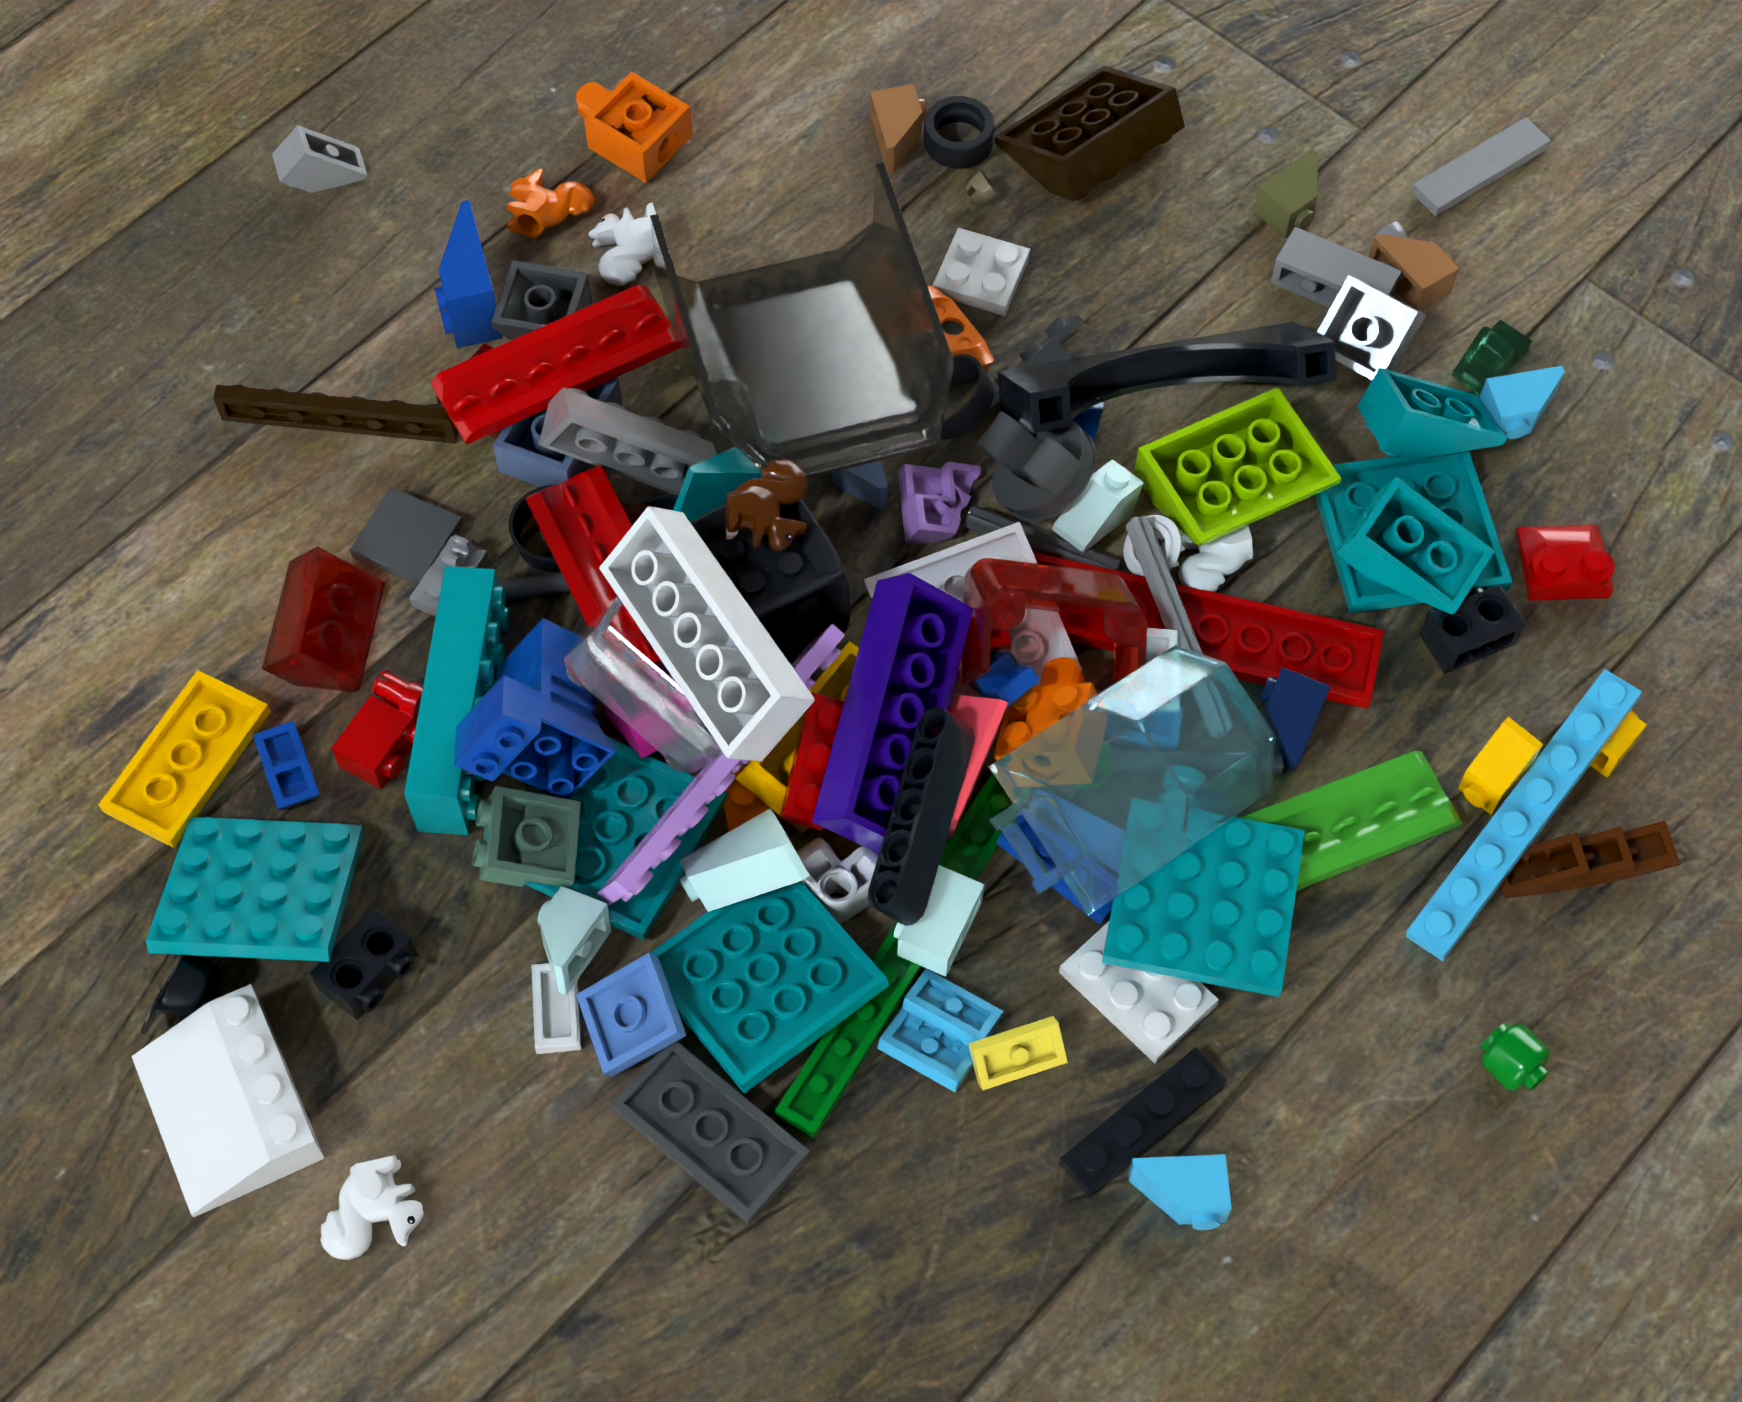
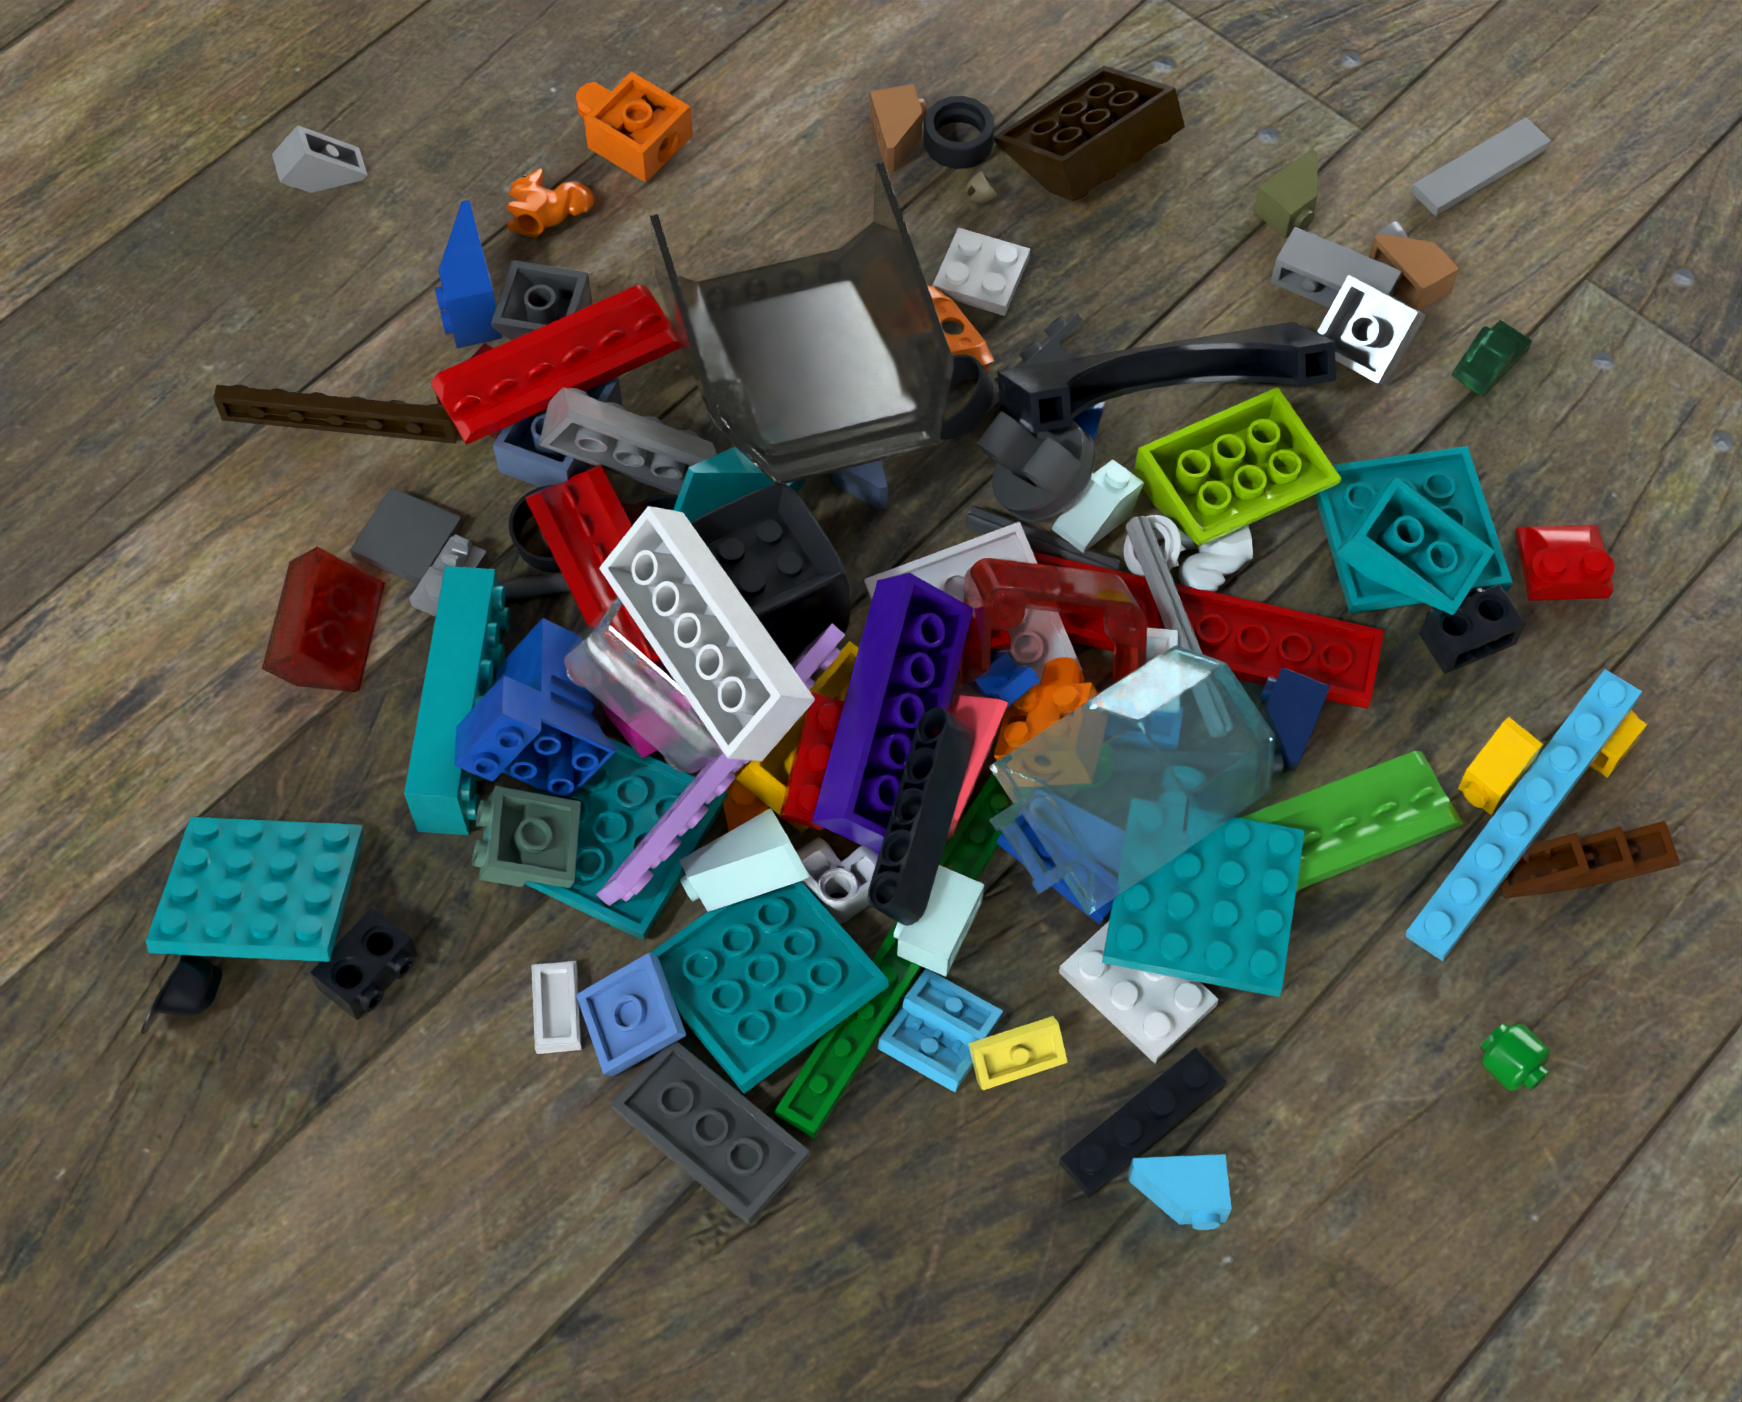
(185, 758): yellow plate -> none
(226, 1102): white slope -> none
(286, 765): blue slope -> none
(368, 1198): white animal -> none
(381, 731): red hinge -> none
(572, 934): light aqua slope -> none
(633, 245): white animal -> none
(758, 502): reddish brown animal -> none
(934, 499): lavender slope -> none
(1425, 418): teal slope -> none
(1520, 398): medium azure slope -> none

